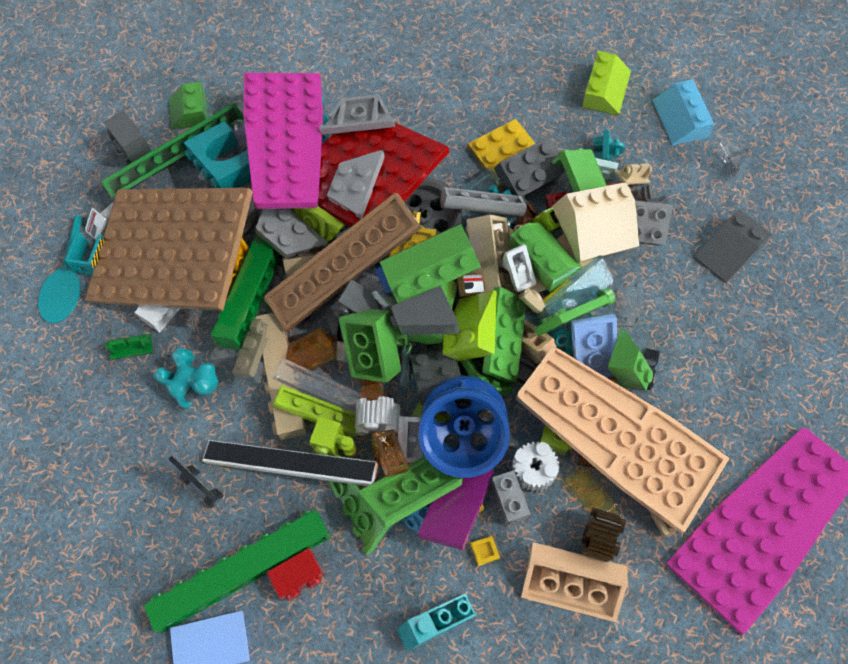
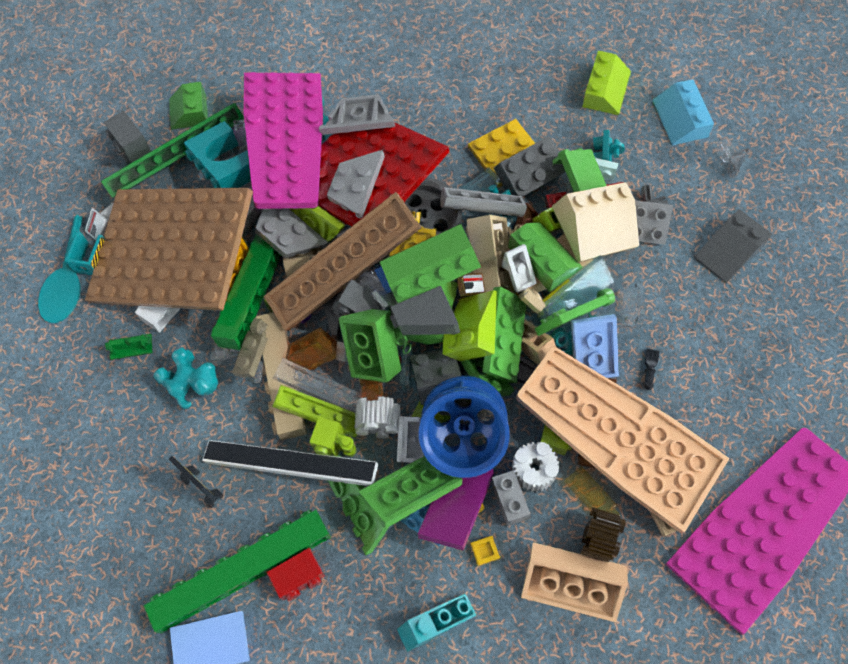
(389, 453): clear orange slope -> none
(629, 364): bright green slope -> none
(634, 173): tan hinge -> none

